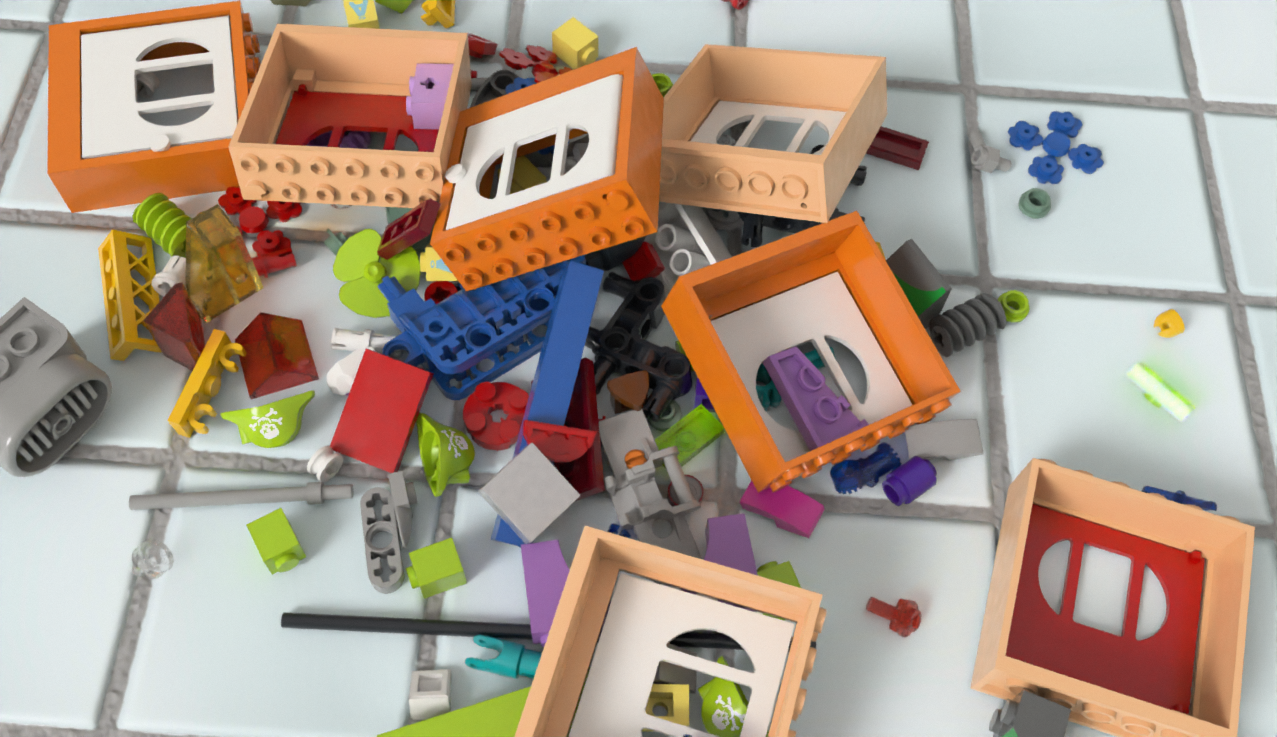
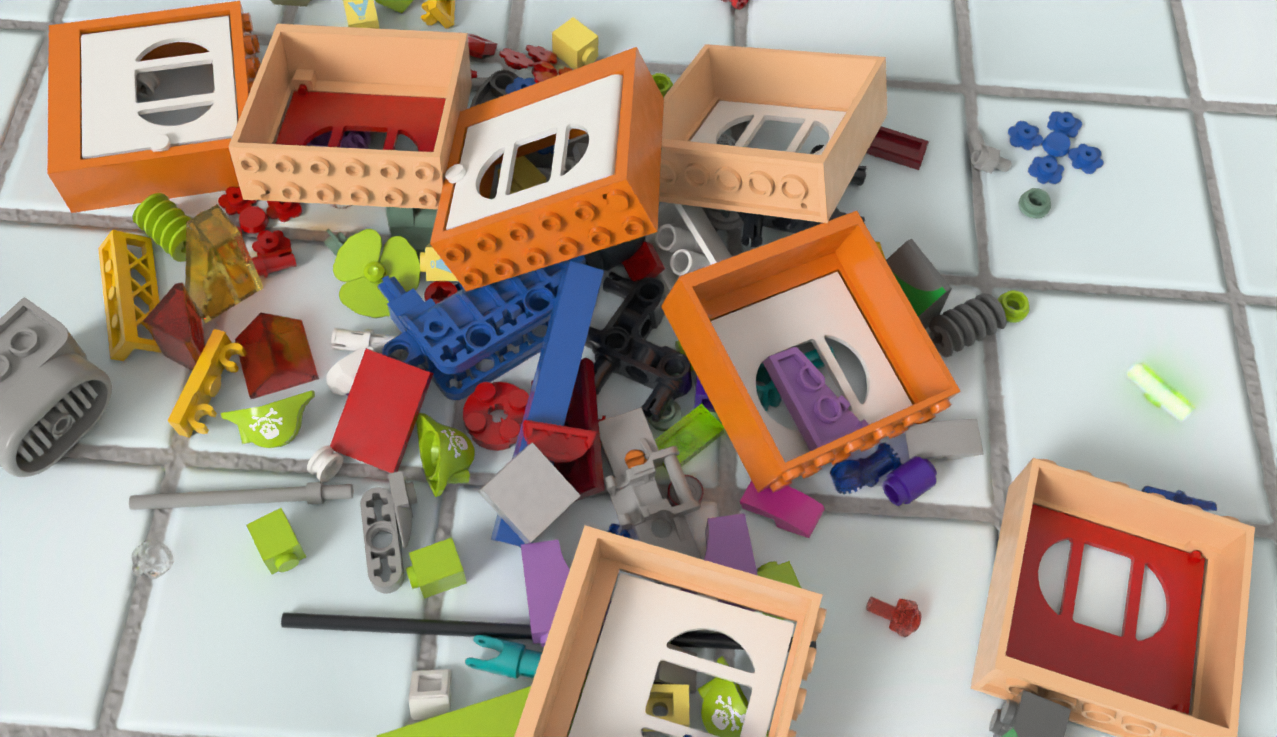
(172, 273): white bush -> none
(408, 229): dark red tile -> none
(428, 94): lavender brick -> none
(629, 391): reddish brown tile -> none
(1169, 323): yellow hinge -> none

